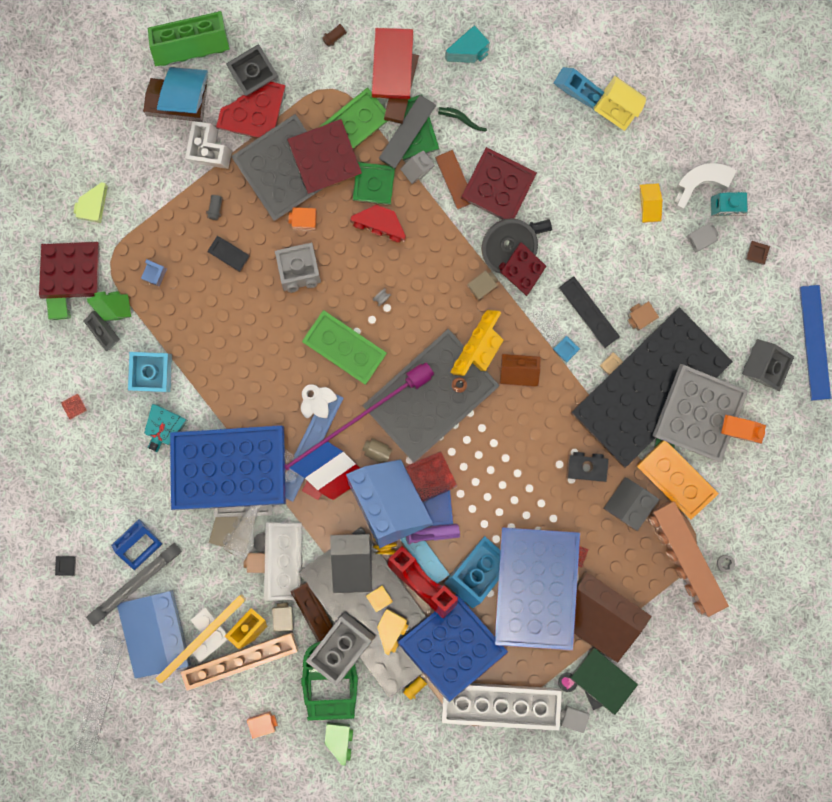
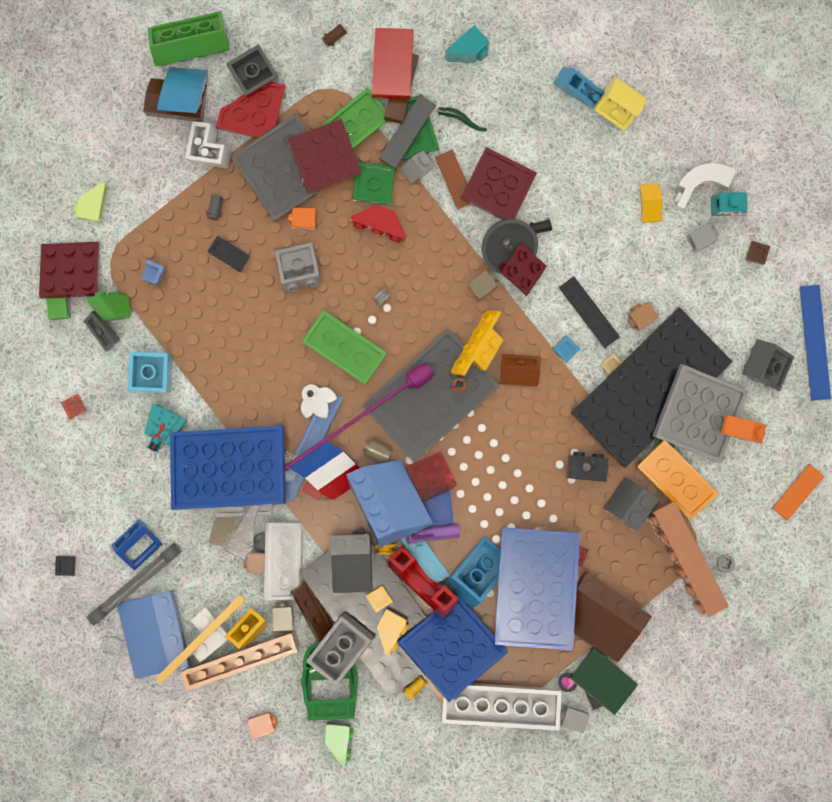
(798, 492): none -> orange tile

